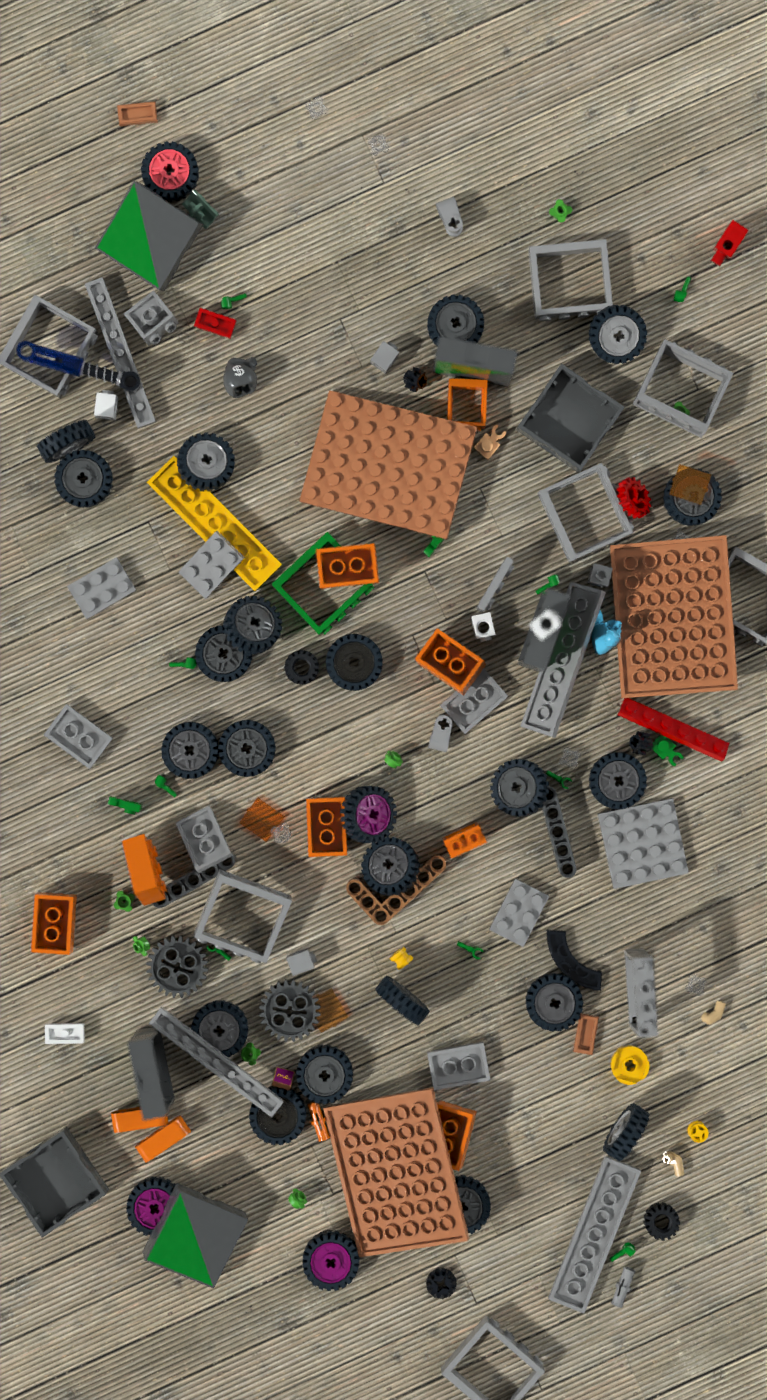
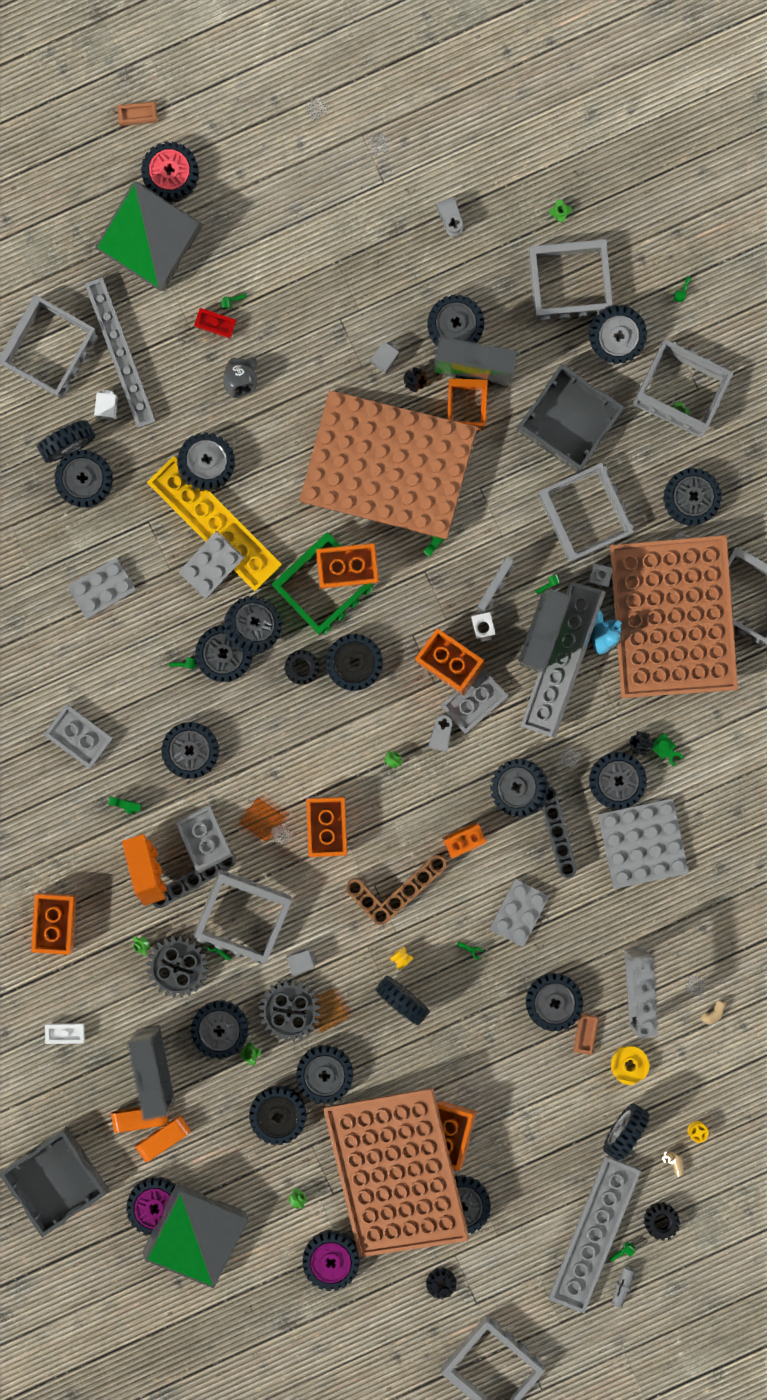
(75, 365): piece -> none
(119, 901): bright green plate -> none
(151, 318): light grey plate -> none
(160, 782): green hand -> none
(200, 209): sand green hips -> none
(216, 1062): light grey plate -> none
(253, 734): wheel -> none
(283, 1078): tile -> none
(321, 1133): orange pin -> none
(368, 814): wheel -> none
(401, 873): wheel -> none
(458, 1065): light grey plate -> none
(488, 444): light nougat plate -> none
(537, 628): white brick -> none
(558, 778): green hand -> none
(568, 964): black tile -> none
(634, 497): red gear -> none
(673, 729): red plate -> none
(690, 484): clear orange piece -> none
(733, 236): red torso -> none

